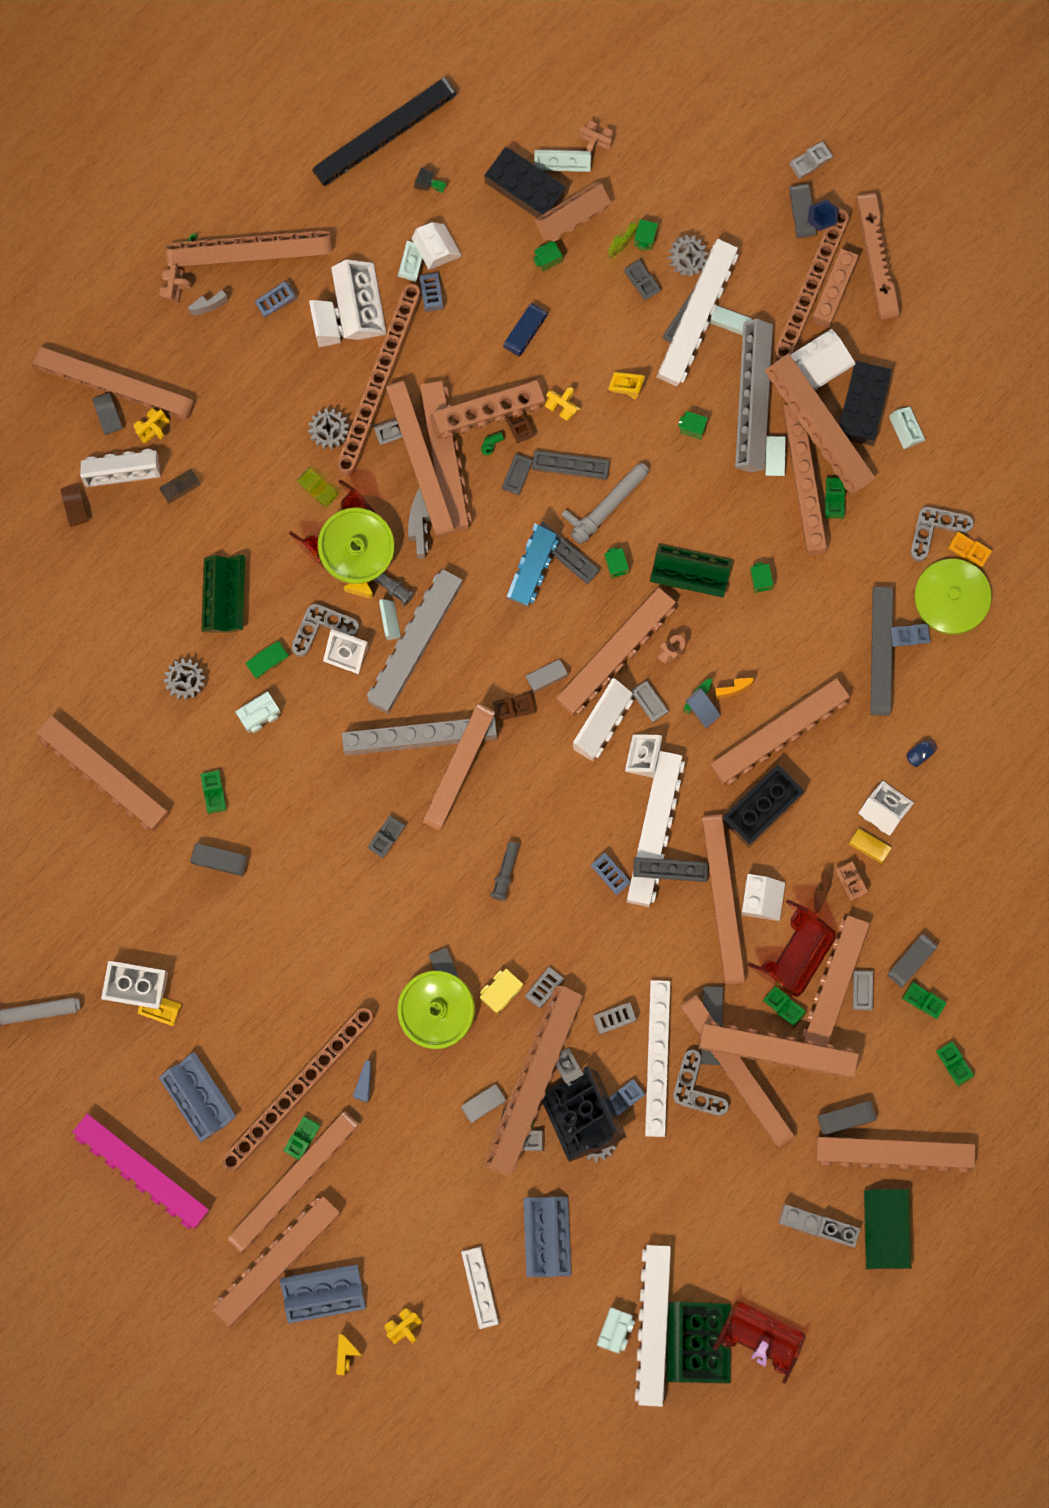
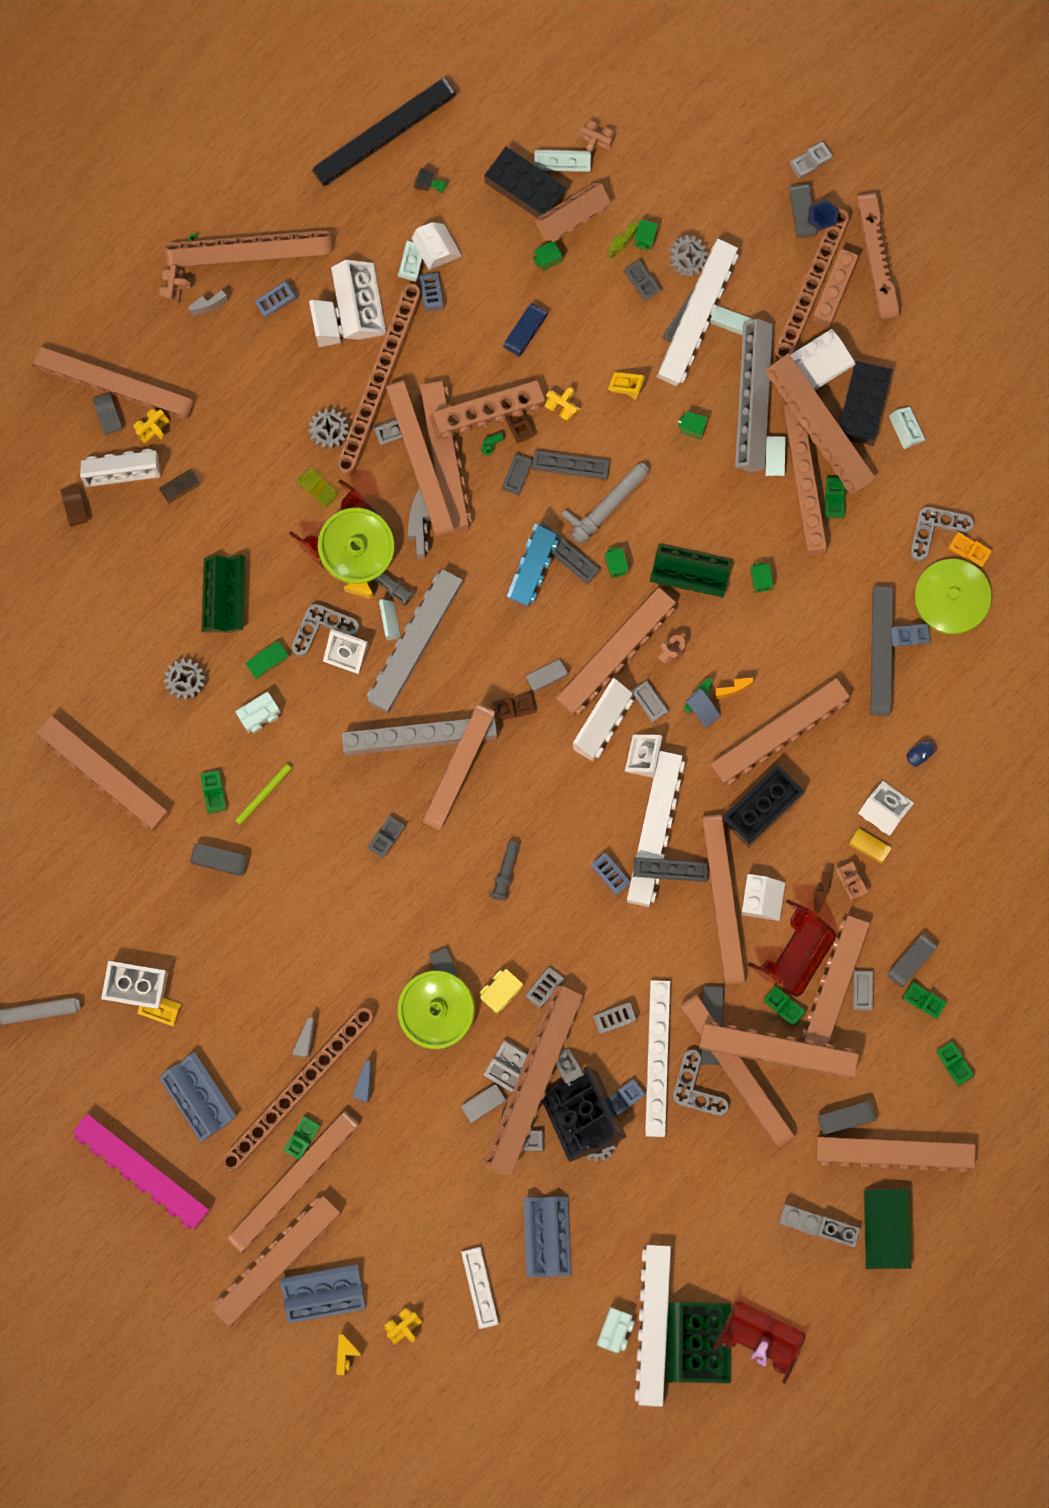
(263, 794): none -> lime bar
(303, 1045): none -> light grey slope
(506, 1065): none -> light grey slope

